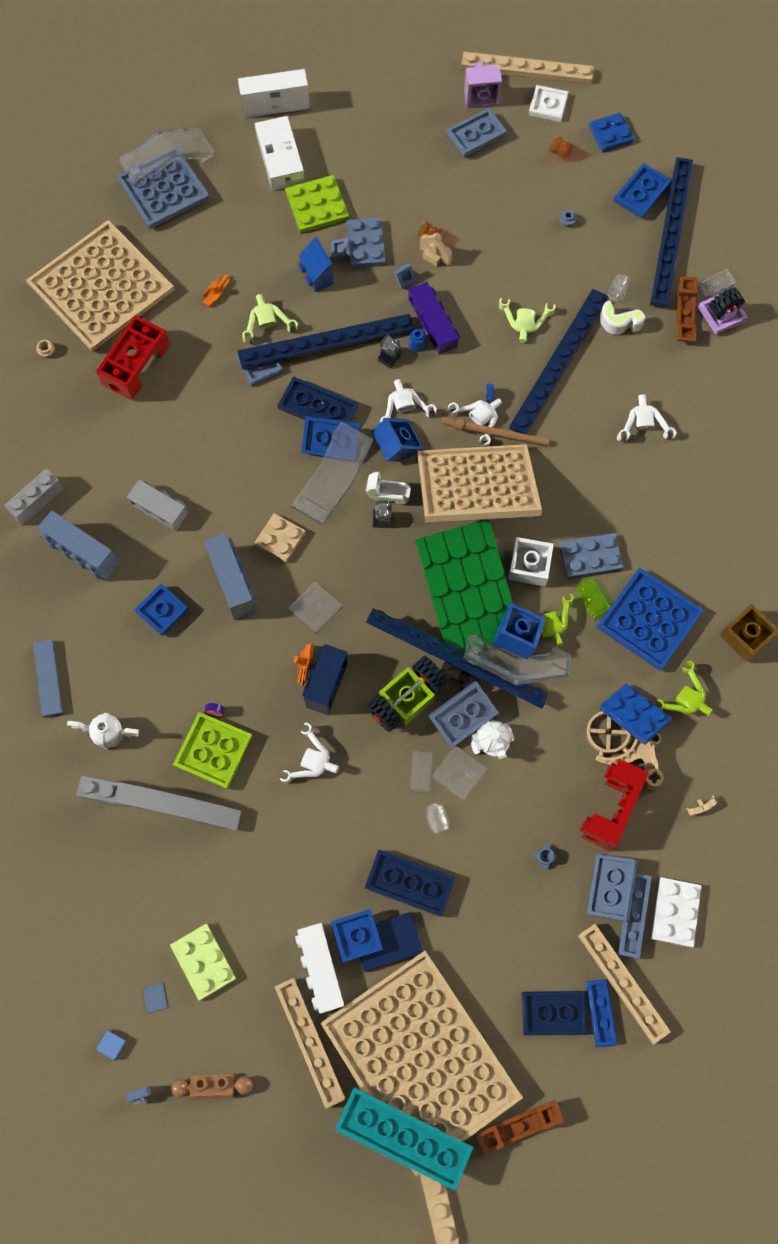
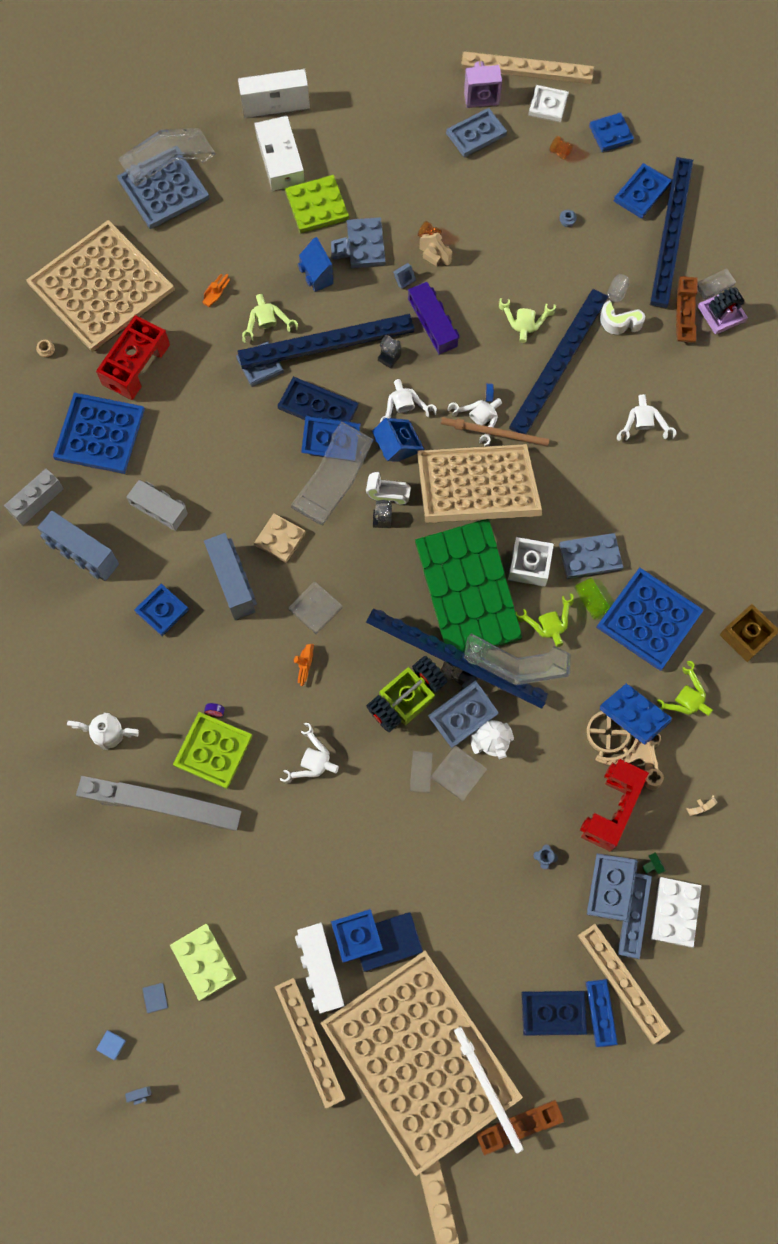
(47, 678): sand blue tile -> none
(99, 433): none -> blue plate
(212, 1087): medium nougat plate -> none
(325, 679): dark blue brick -> none
(404, 1139): teal plate -> none
(409, 883): dark blue plate -> none
(417, 340): blue hat -> none
(437, 818): clear brick -> none
(467, 1049): none -> white bar
(519, 631): blue slope -> none
(654, 864): none -> dark green tile

